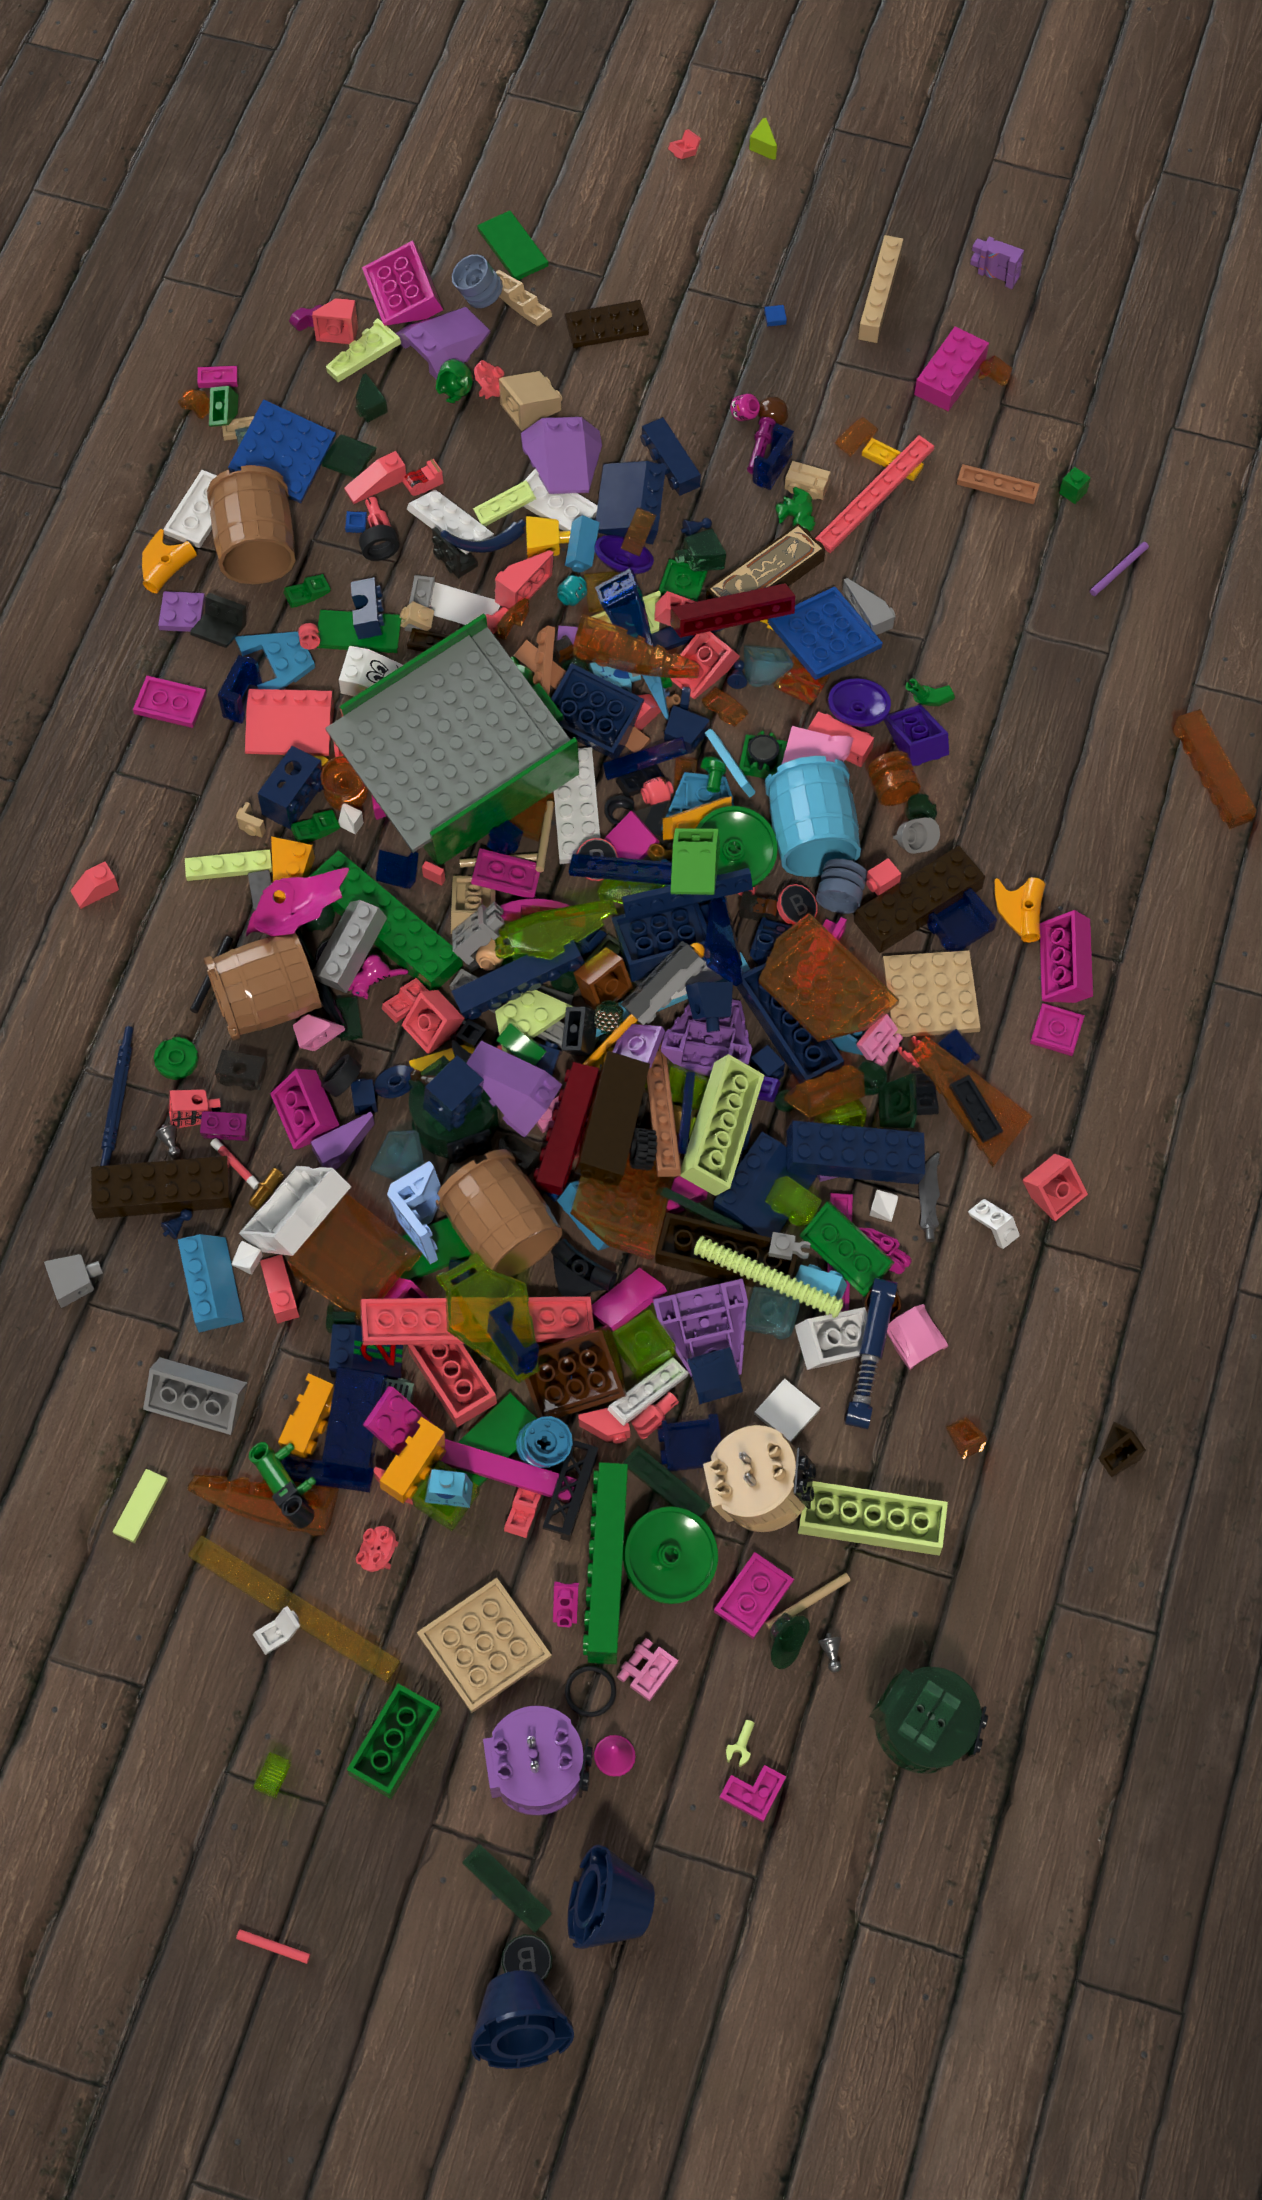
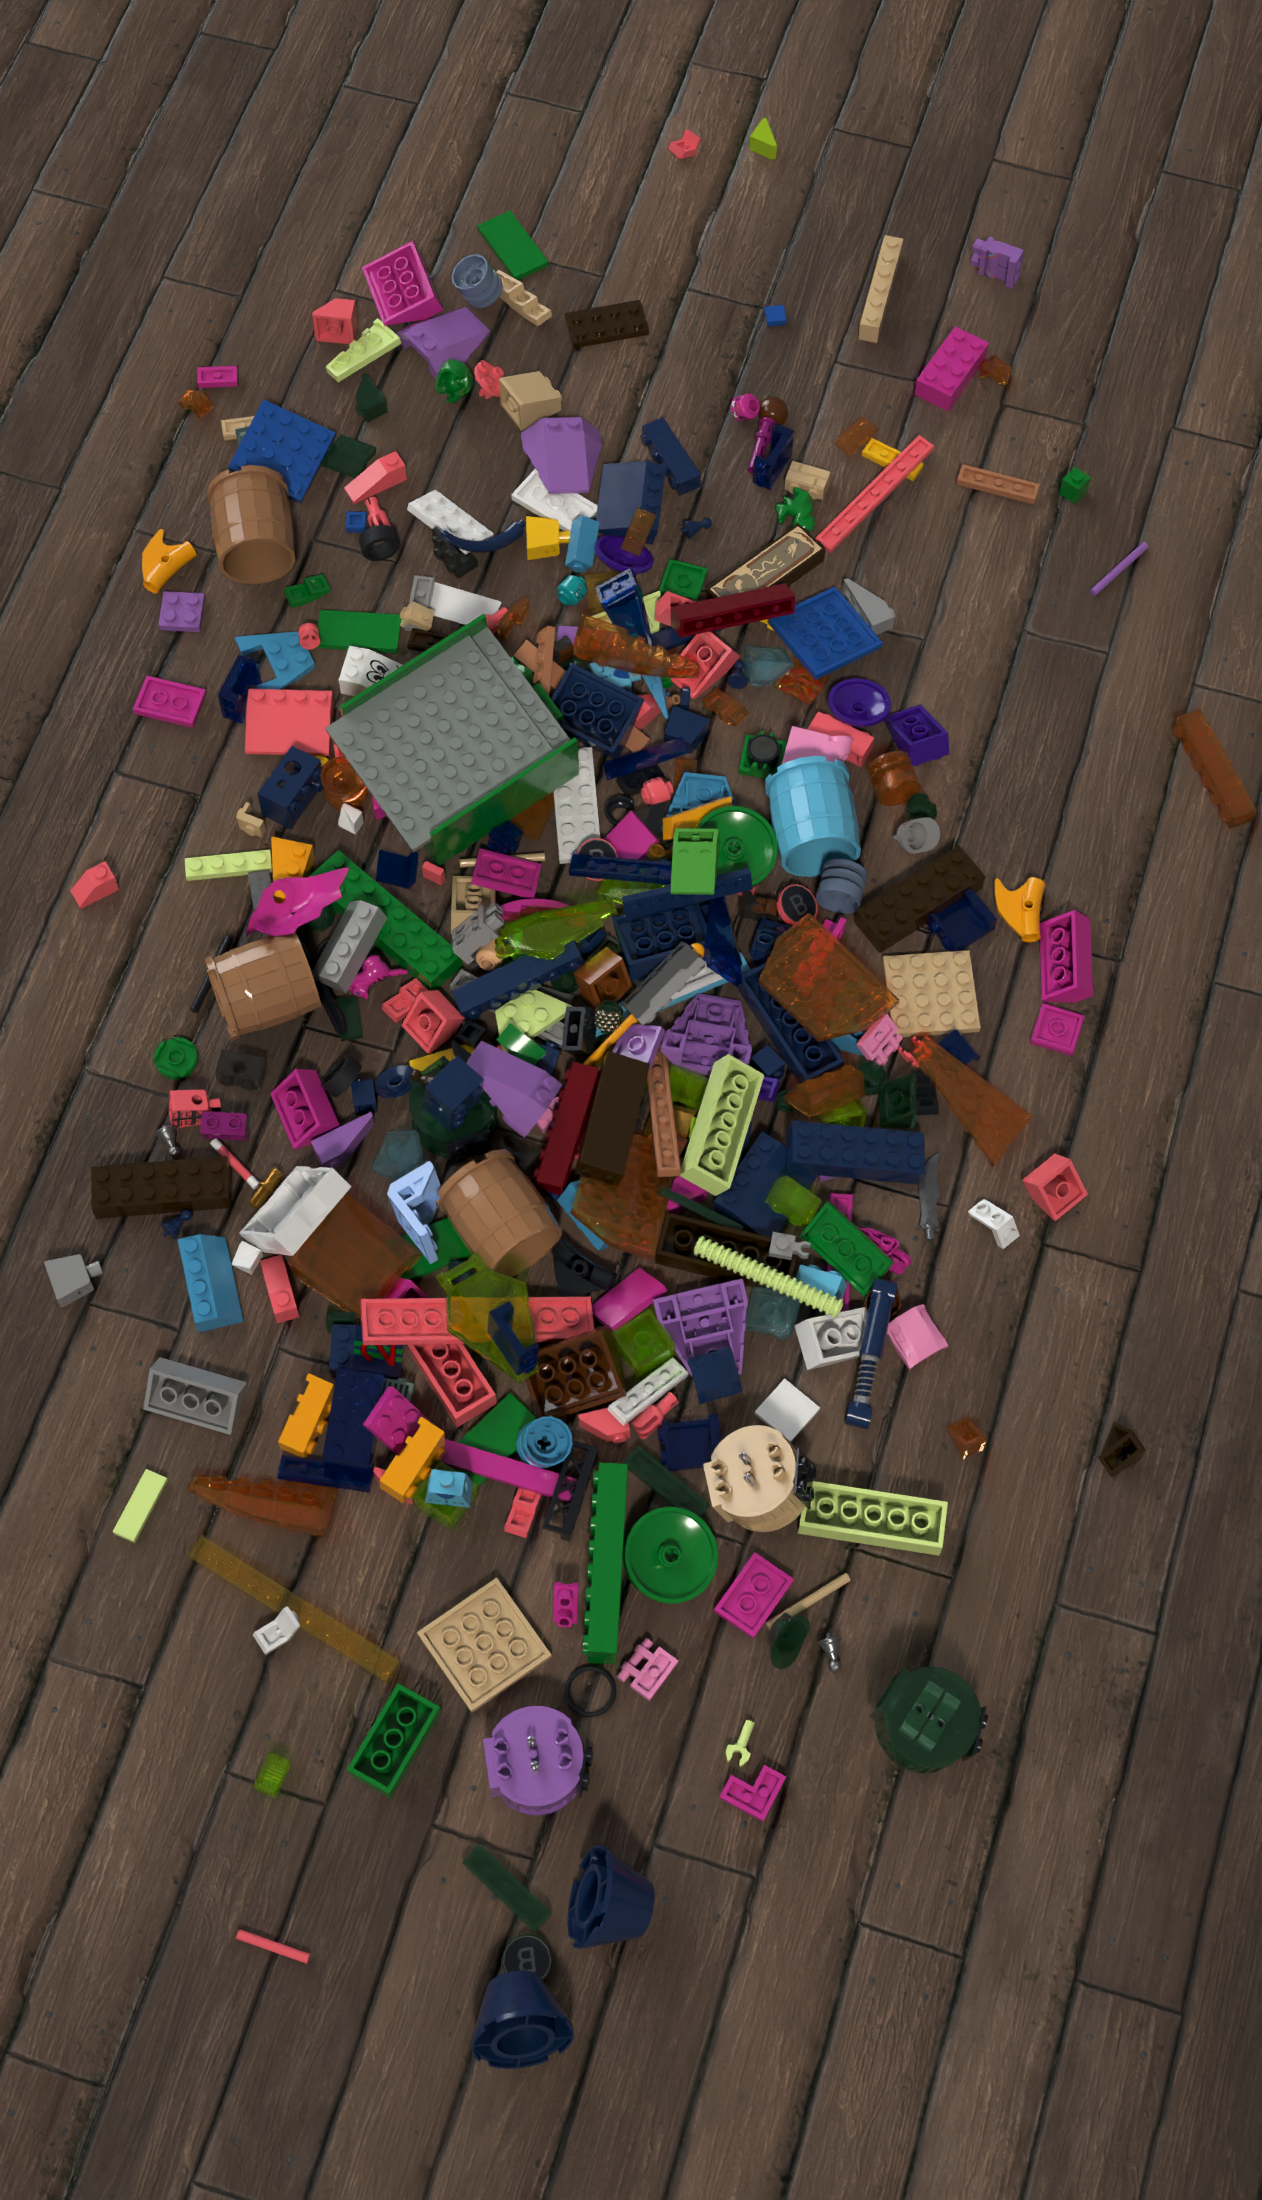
(117, 1097): dark blue axle -> none
(192, 517): white plate -> none
(221, 621): pearl dark grey bracket -> none
(222, 406): green slope -> none
(285, 1493): piece -> none
(303, 318): magenta piece -> none
(315, 828): green slope -> none
(315, 1032): bright pink slope -> none
(368, 605): arch -> none
(377, 1549): coral plate -> none
(424, 478): coral leg -> none
(504, 503): yellowish green tile -> none
(523, 579): coral slope -> none
(542, 852): tan bar -> none
(614, 1755): dark pink hat -> none
(643, 1149): black tyre -> none
(686, 1112): clear blue tile -> none
(702, 552): clear green torso -> none
(710, 1002): dark blue torso -> none
(716, 769): green arm -> none
(730, 762): medium azure tile -> none
(883, 877): coral slope -> none
(884, 1205): white slope -> none
(929, 696): green arm -> none
(976, 1108): black tile -> none

